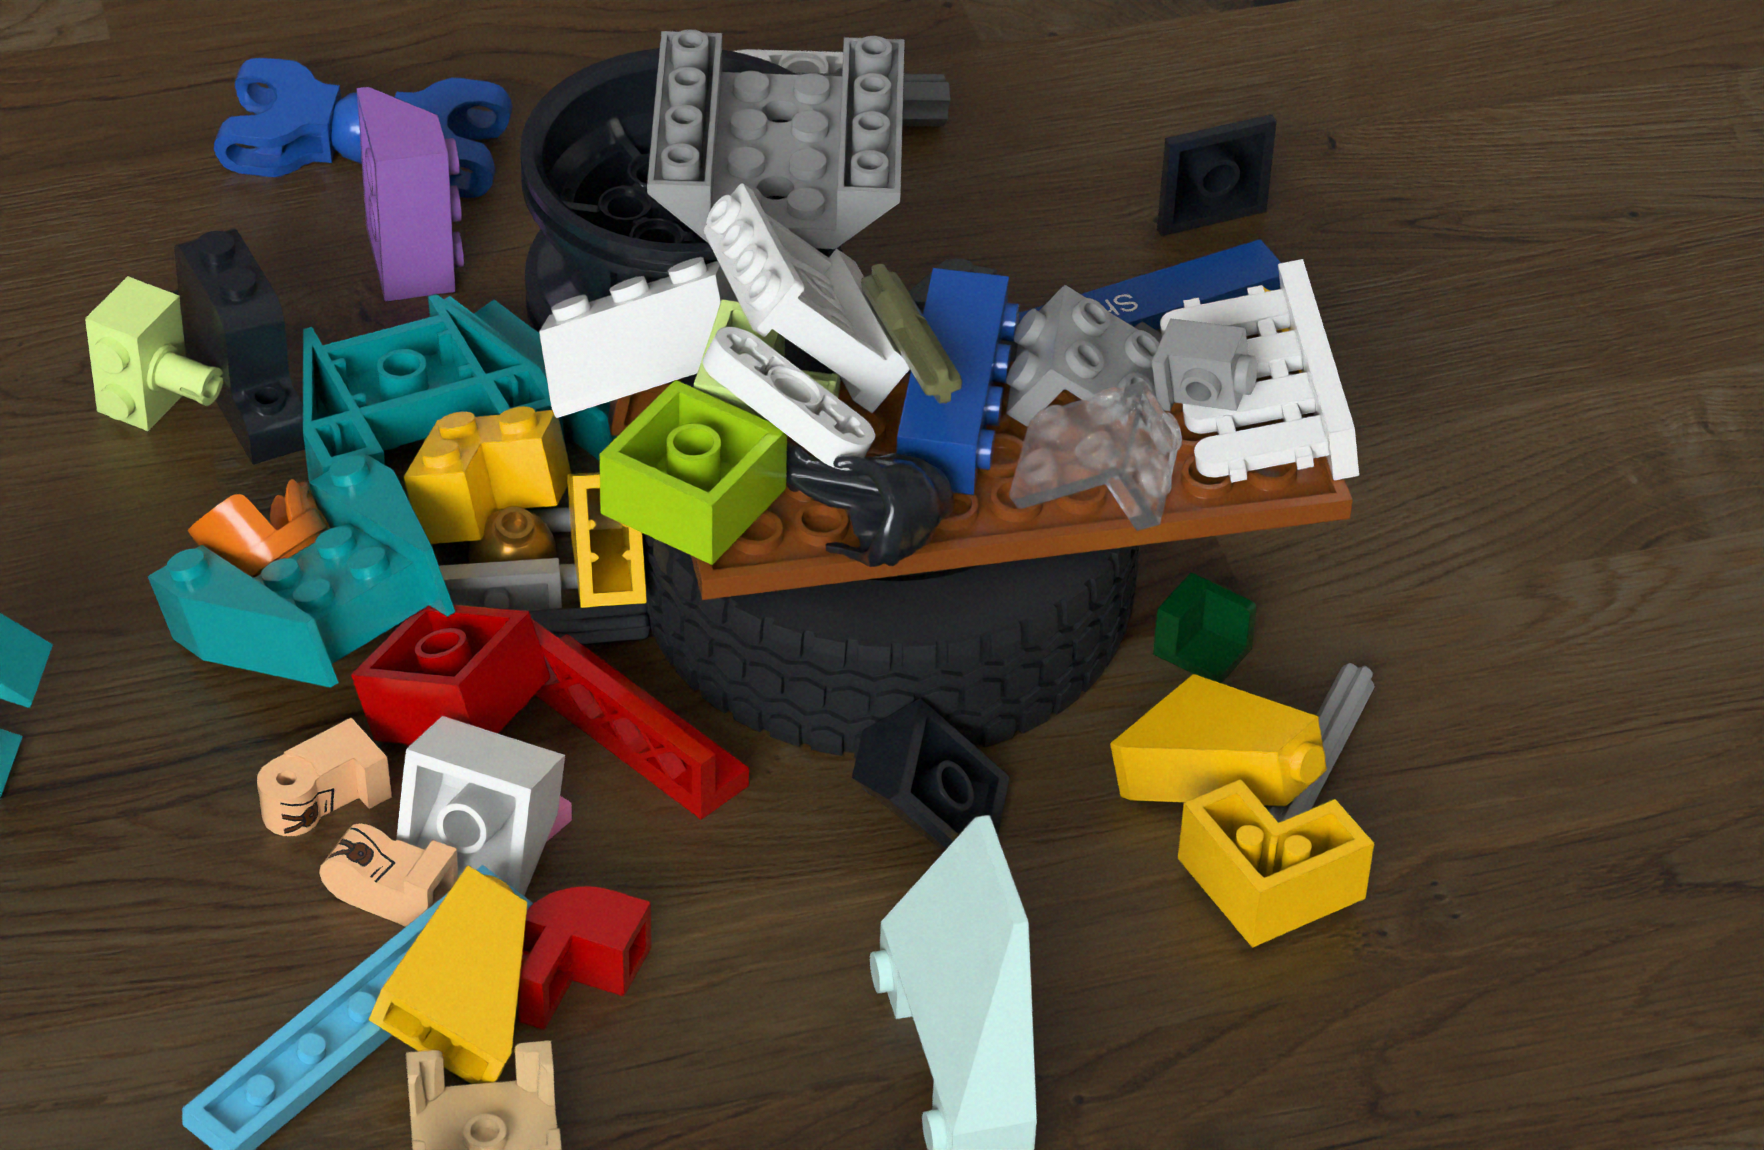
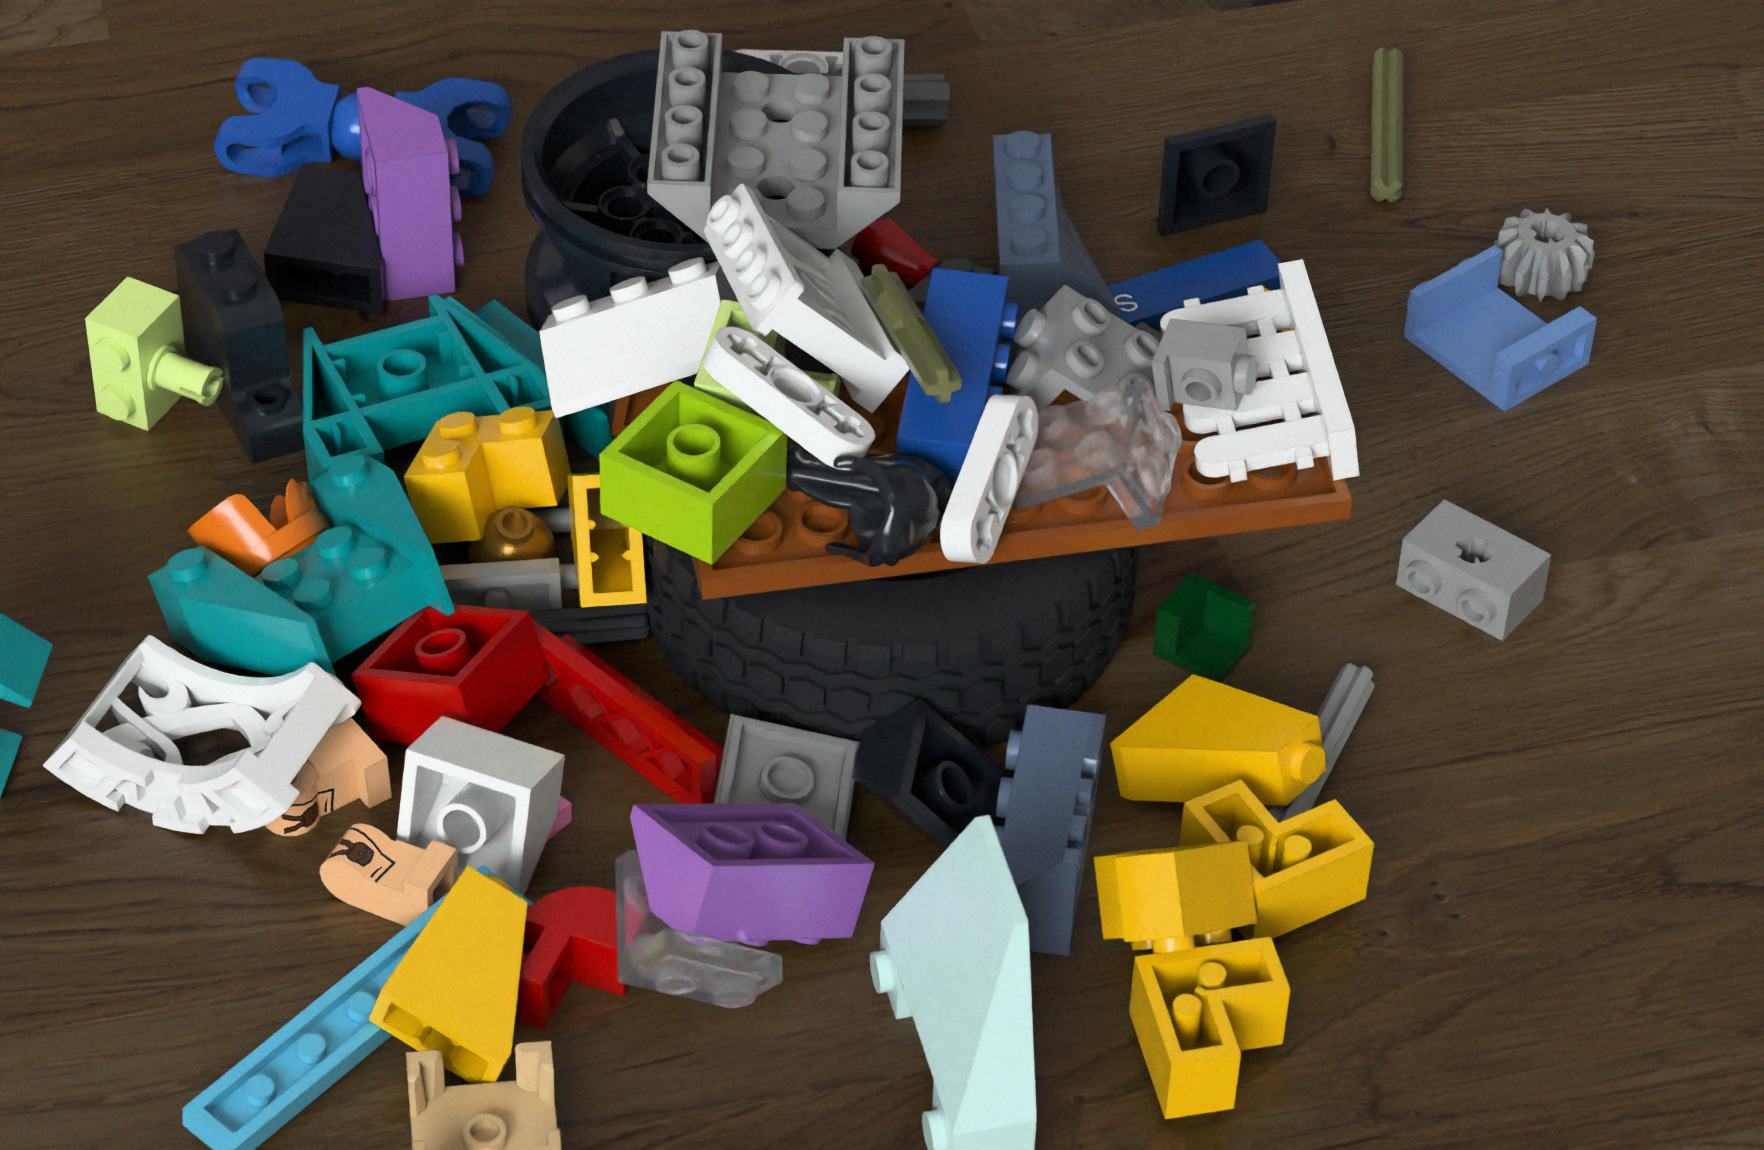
(242, 790): none -> white fence
(326, 245): none -> black slope
(681, 962): none -> clear bracket
(749, 872): none -> medium lavender slope
(788, 766): none -> light grey tile
(891, 245): none -> red cone
(989, 479): none -> white beam
(1033, 230): none -> sand blue wedge
(1050, 817): none -> sand blue wedge
(1176, 895): none -> yellow brick
(1200, 1012): none -> yellow brick
(1387, 125): none -> olive axle
(1473, 569): none -> light grey brick
(1492, 337): none -> medium blue panel
(1544, 254): none -> light grey gear

